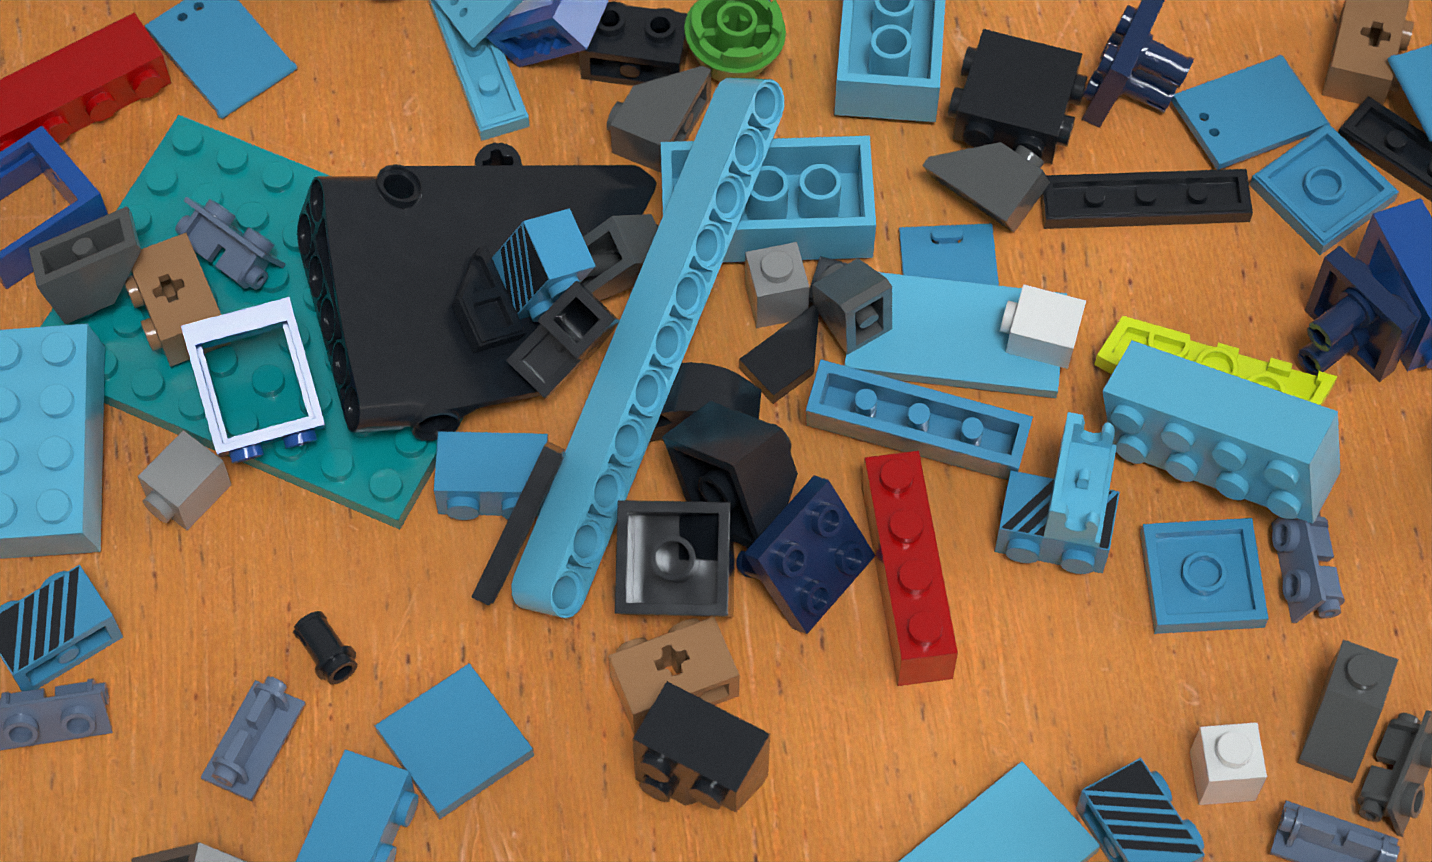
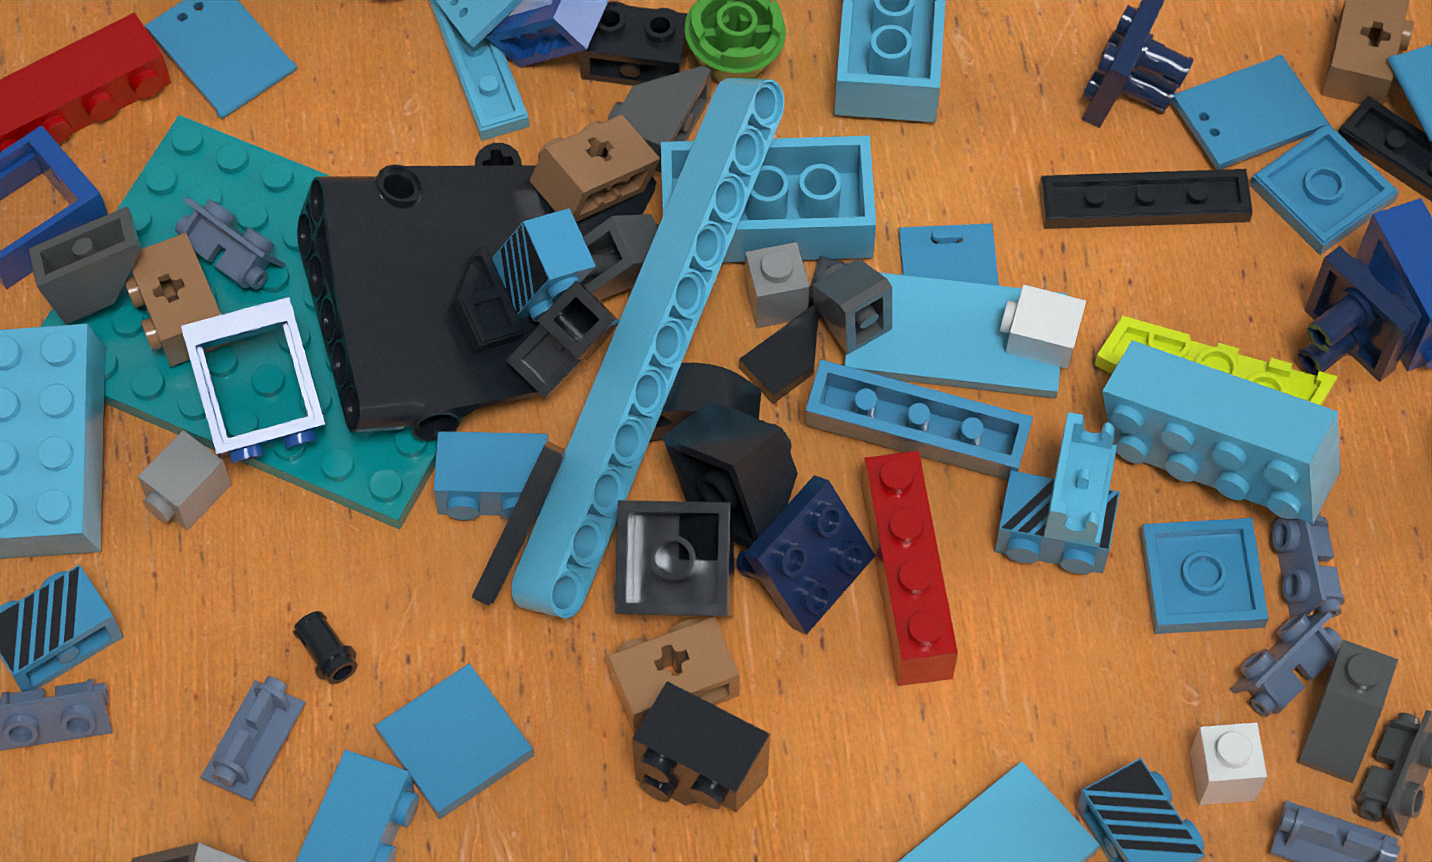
(594, 168): none -> medium nougat brick
(993, 179): dark grey slope -> none
(1017, 94): black brick -> none
(1270, 672): none -> sand blue hinge

